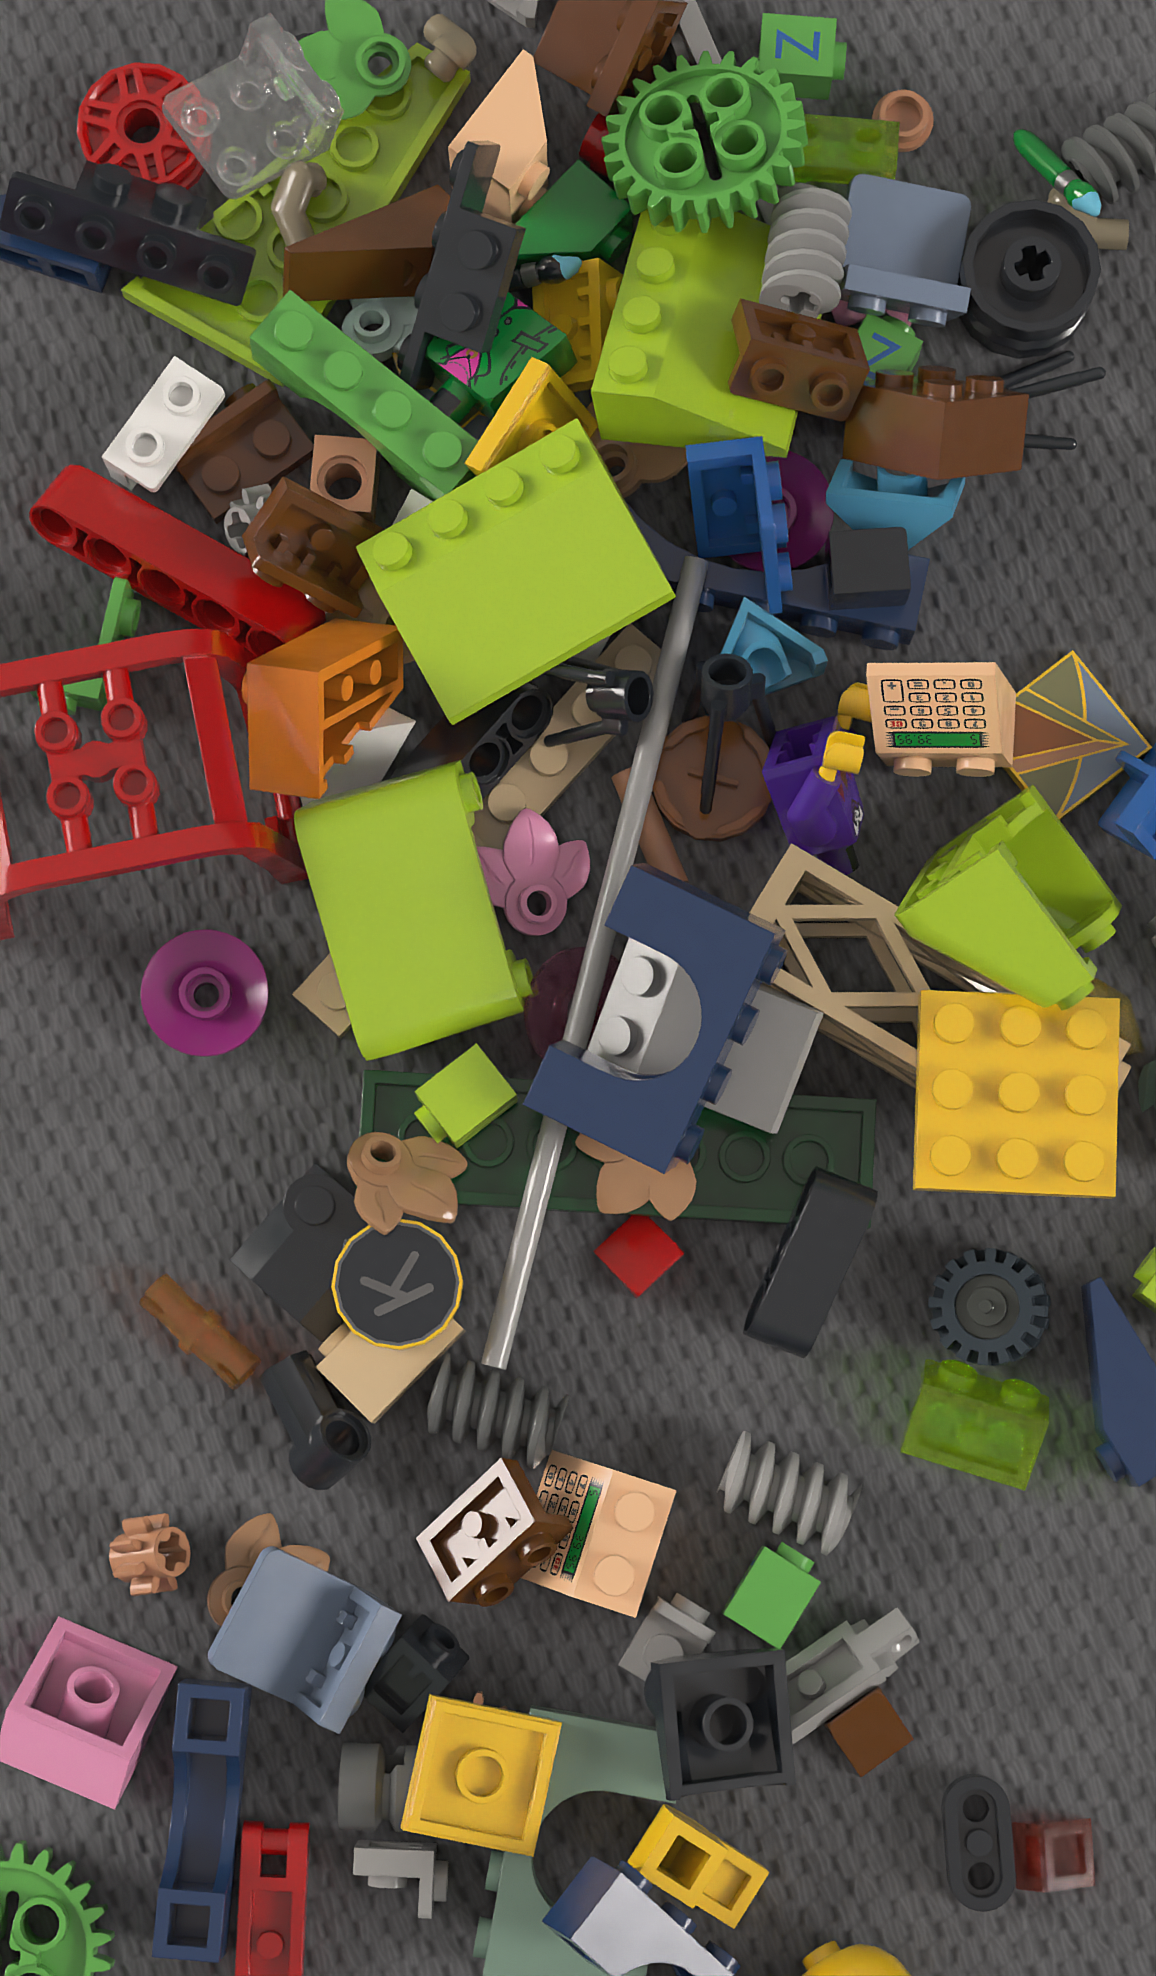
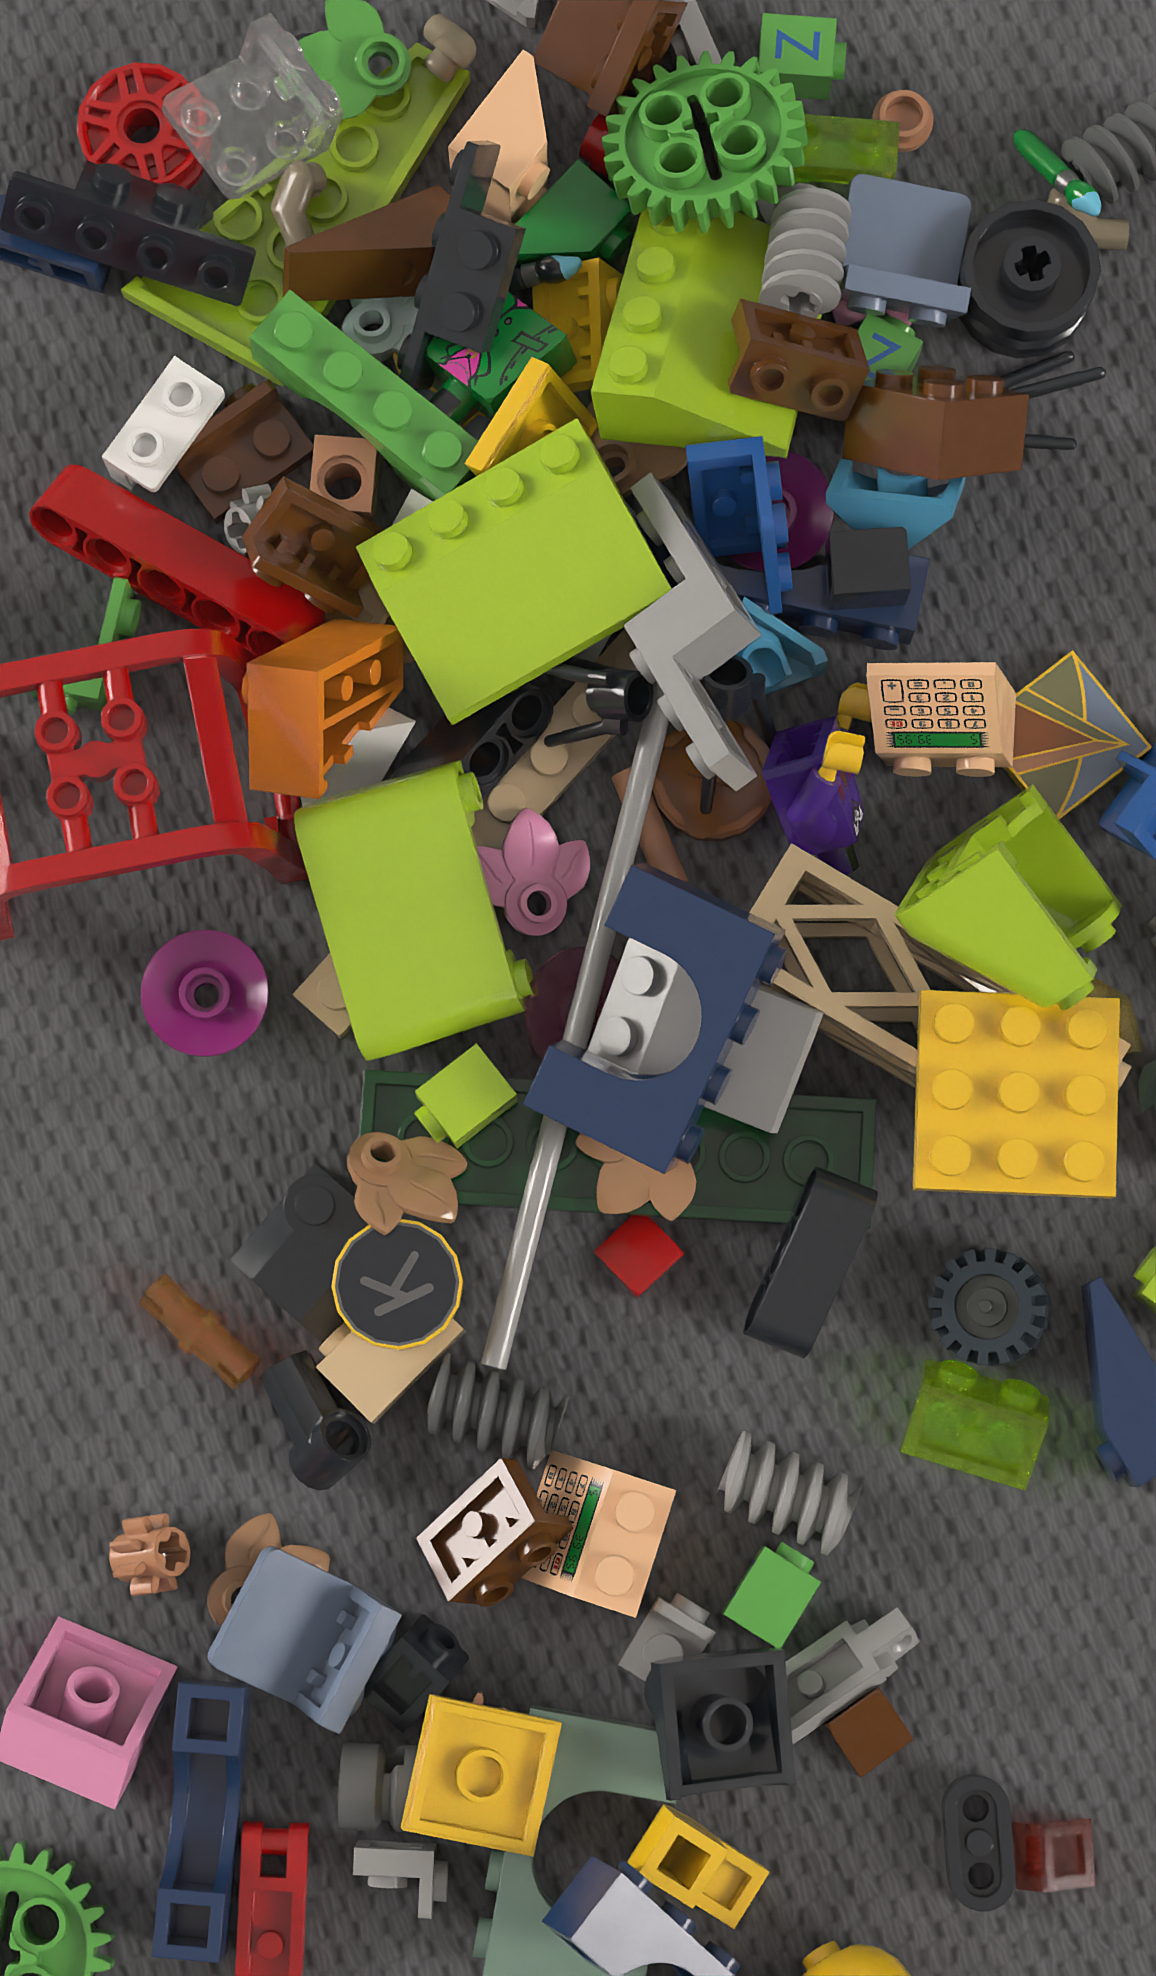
(690, 634): none -> light grey bracket

